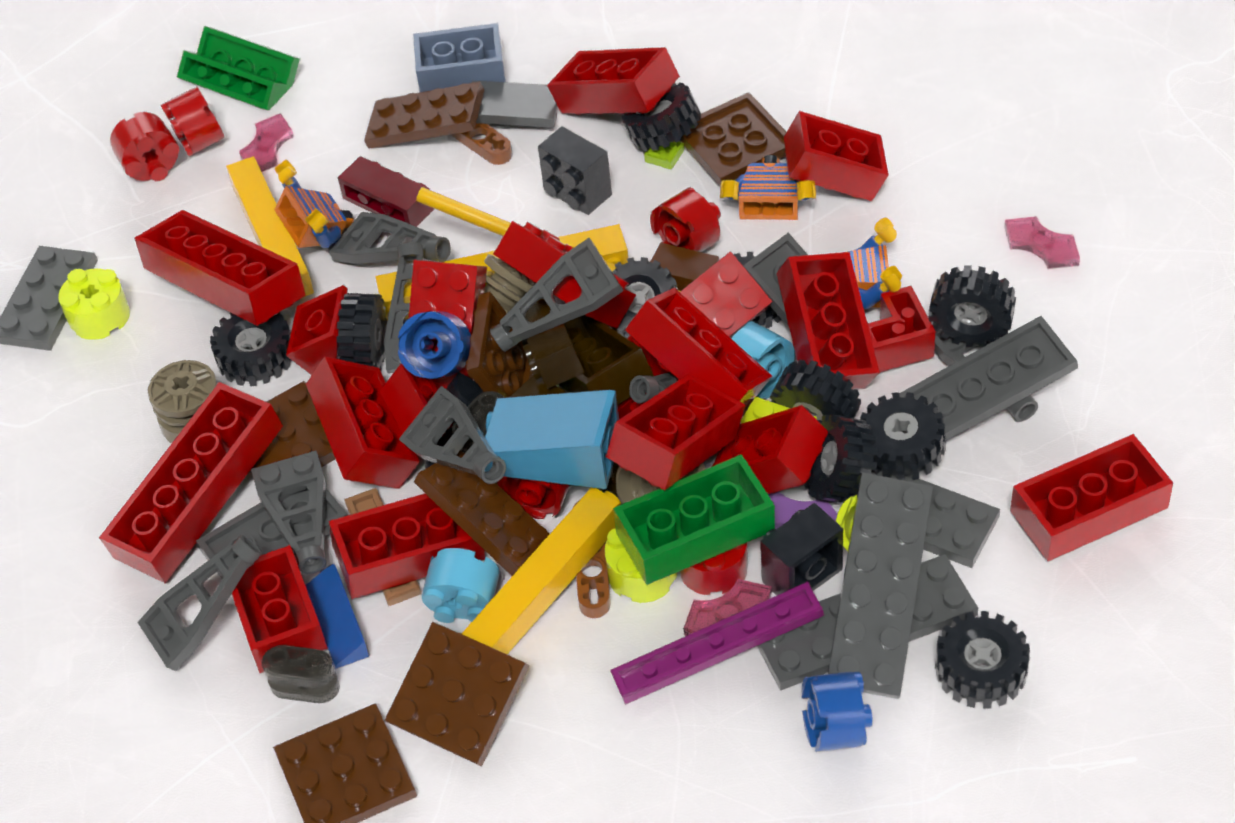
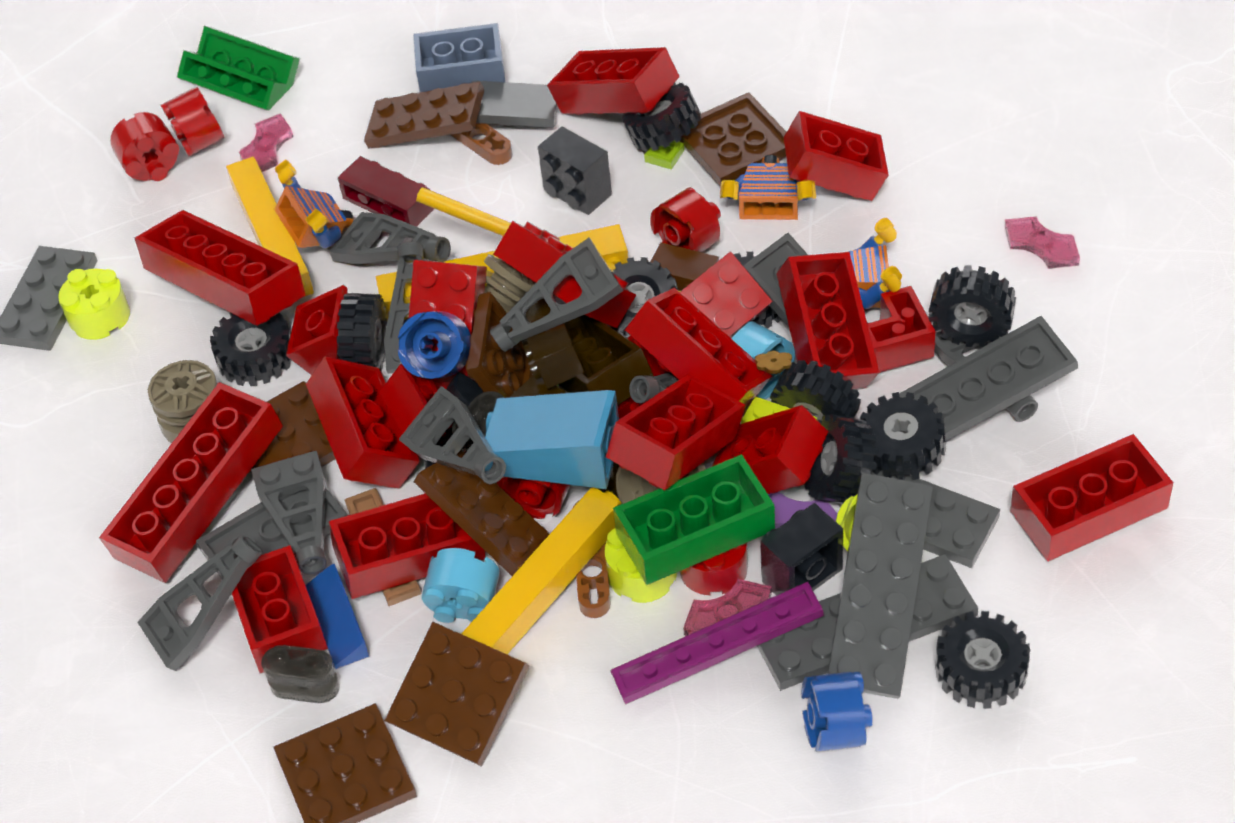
(773, 362): none -> pearl gold plant

